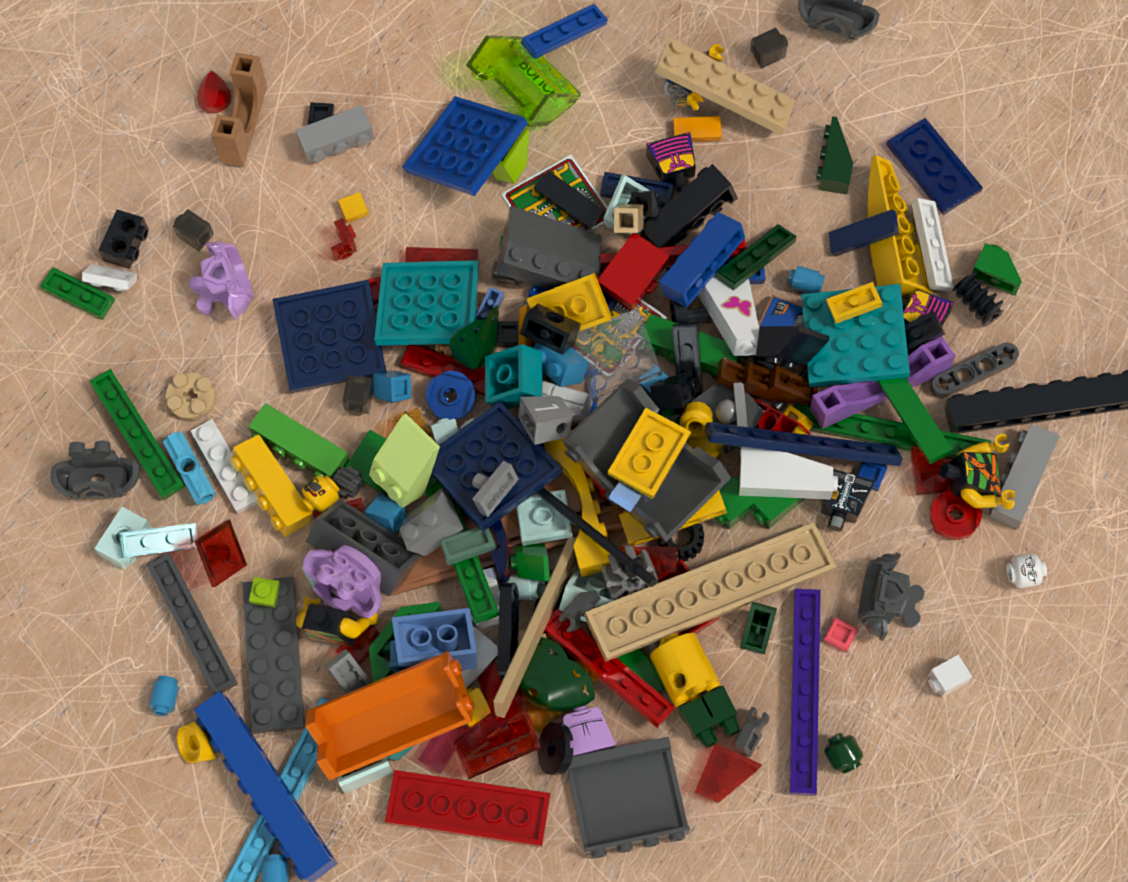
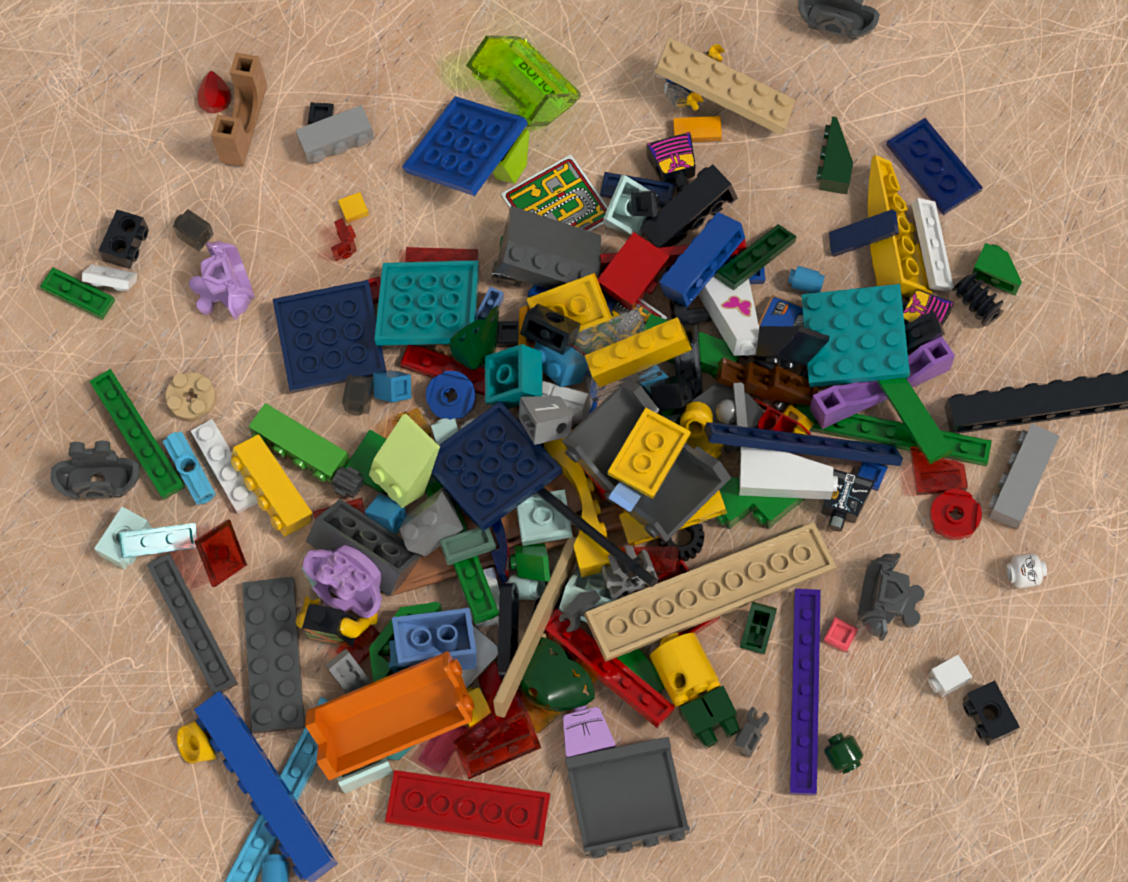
(164, 695): dark azure brick -> none
(264, 592): lime plate -> none
(320, 493): yellow head -> none
(493, 488): light grey tile -> none
(555, 748): black tile -> none
(564, 31): blue tile -> none
(569, 200): black tile -> none
(628, 218): tan brick -> none
(638, 352): none -> yellow brick
(724, 773): clear red wing -> none
(769, 47): clear smoke brick -> none
(854, 302): yellow plate -> none
(975, 371): dark grey beam -> none
(976, 475): torso -> none
(990, 698): none -> black brick

